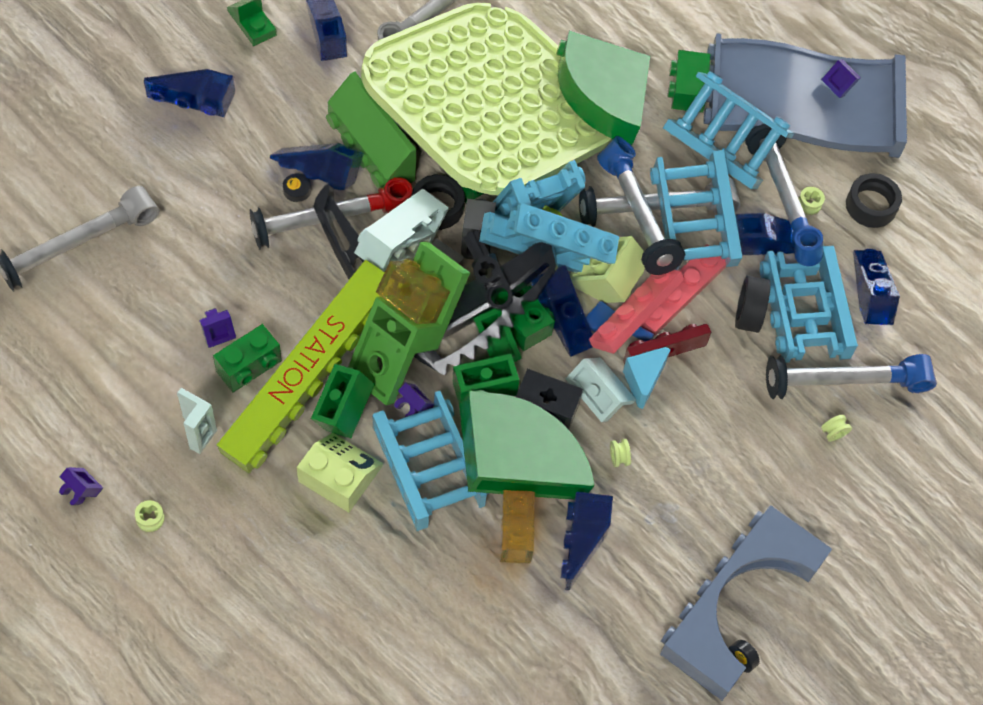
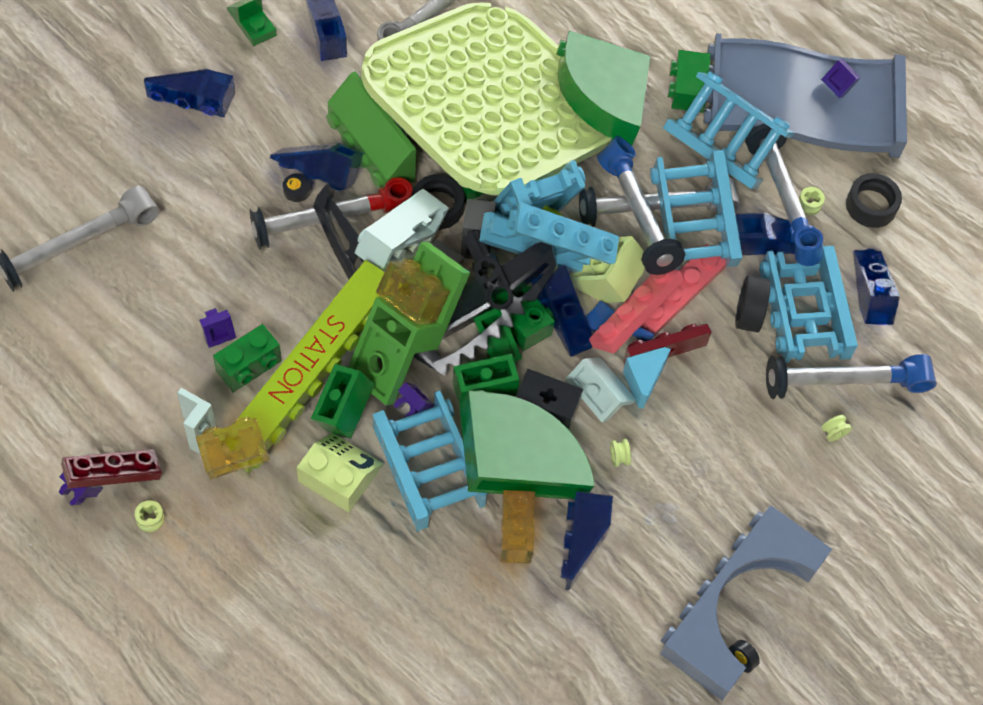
(111, 468): none -> dark red tile
(248, 443): none -> clear yellow brick

